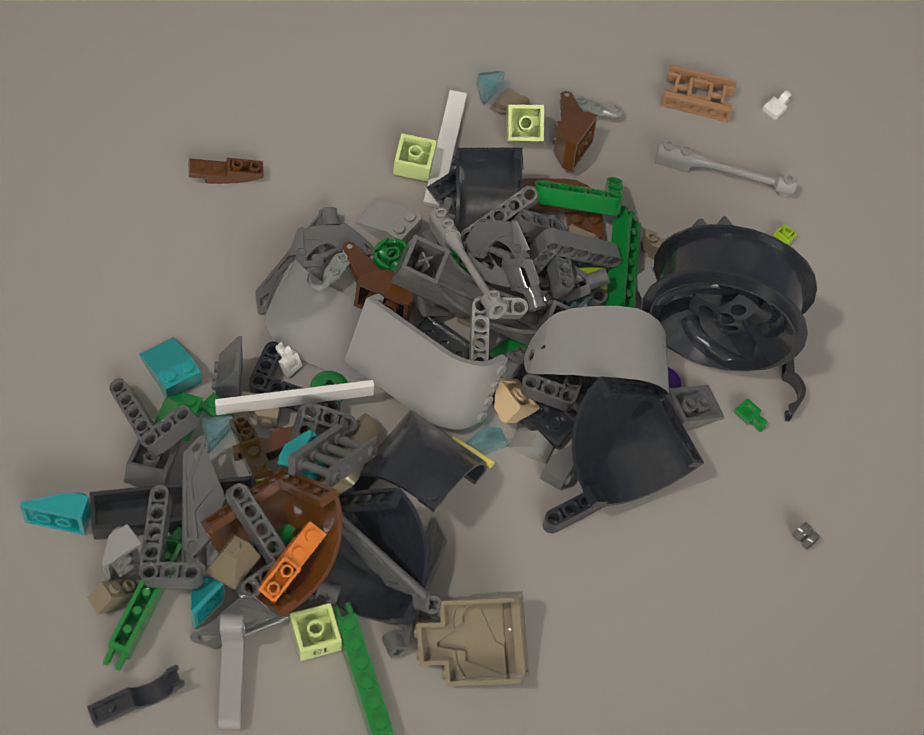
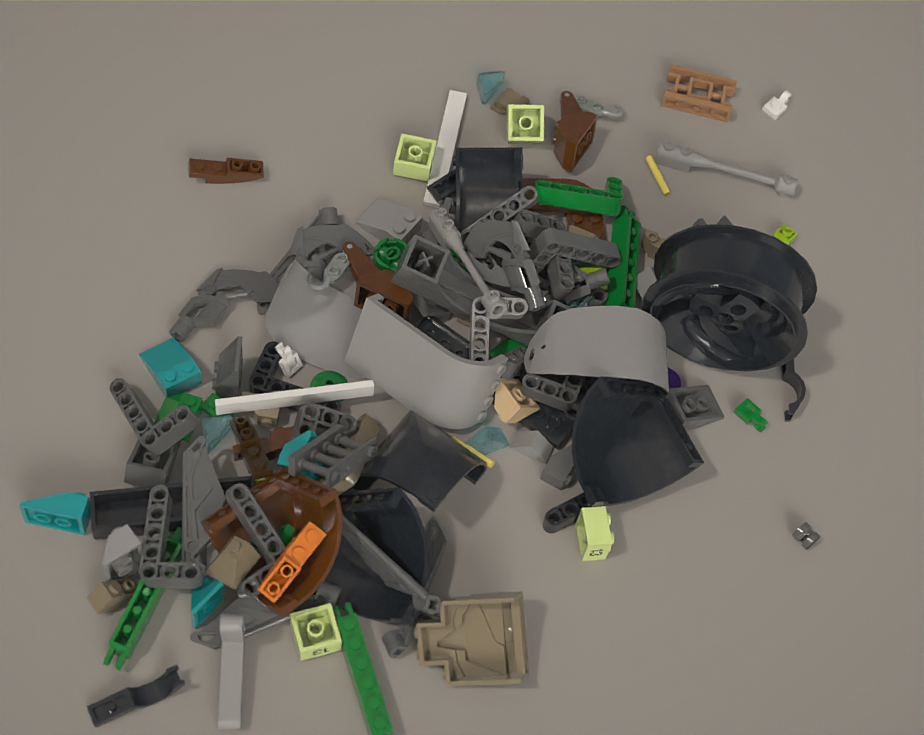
(213, 299): none -> dark grey piece
(594, 533): none -> yellowish green brick
(658, 176): none -> light yellow piece

